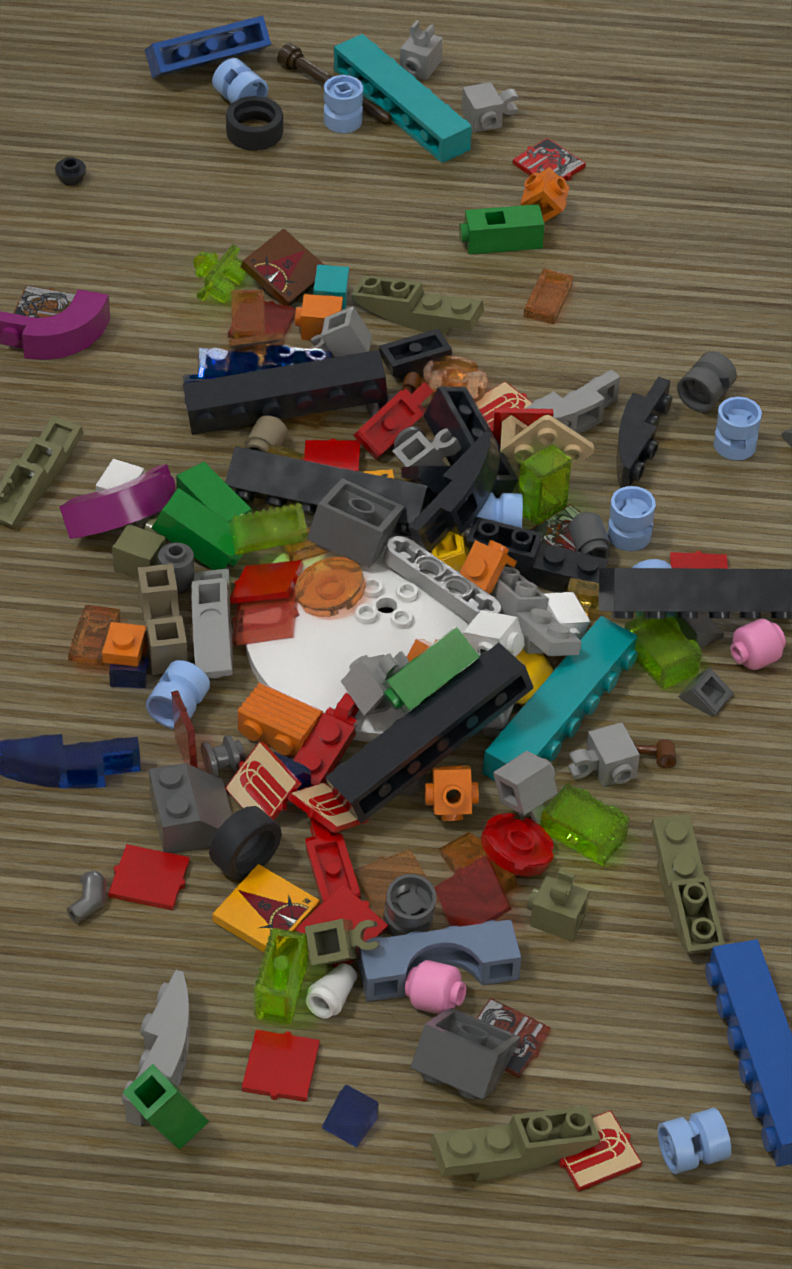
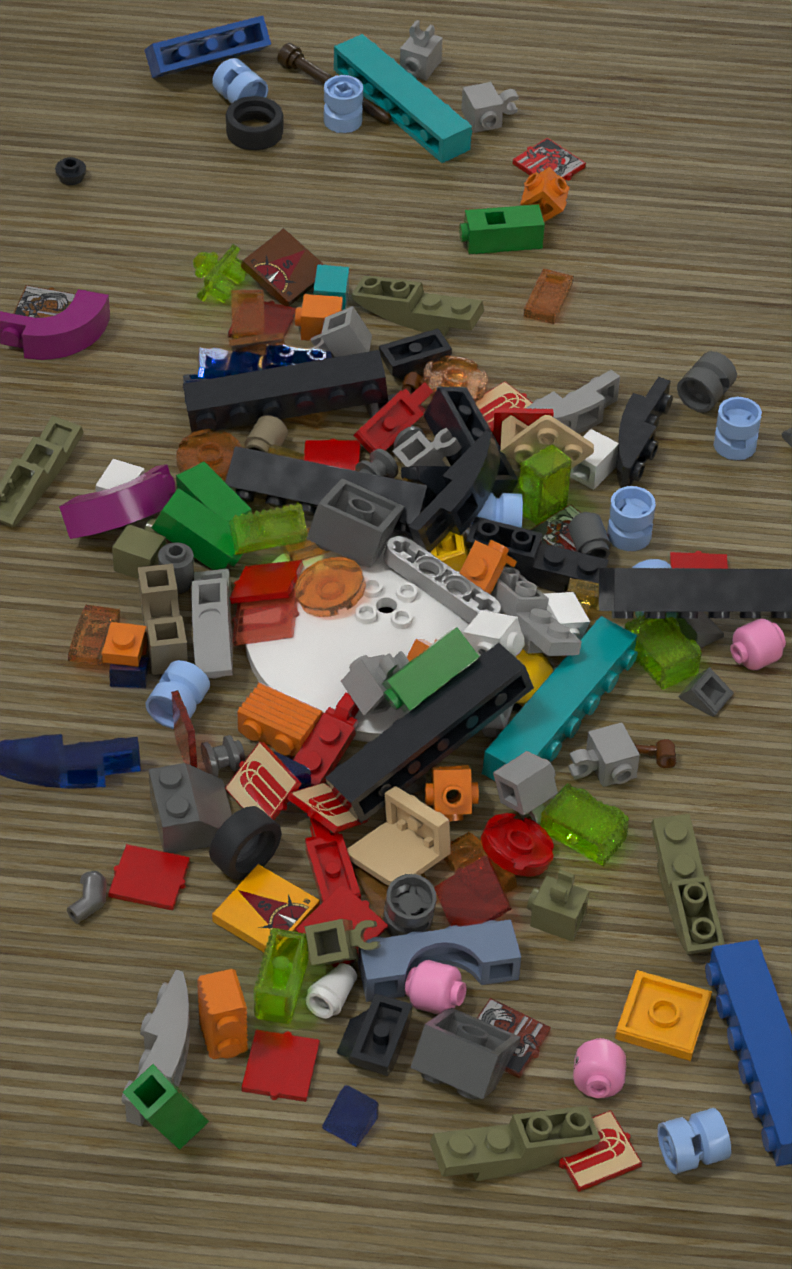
(209, 447): none -> clear orange tile
(222, 1014): none -> orange brick
(377, 1035): none -> black slope
(380, 464): none -> dark grey wheel
(406, 843): none -> tan bracket
(599, 464): none -> white brick
(599, 1068): none -> bright pink head
(663, 1015): none -> light orange tile

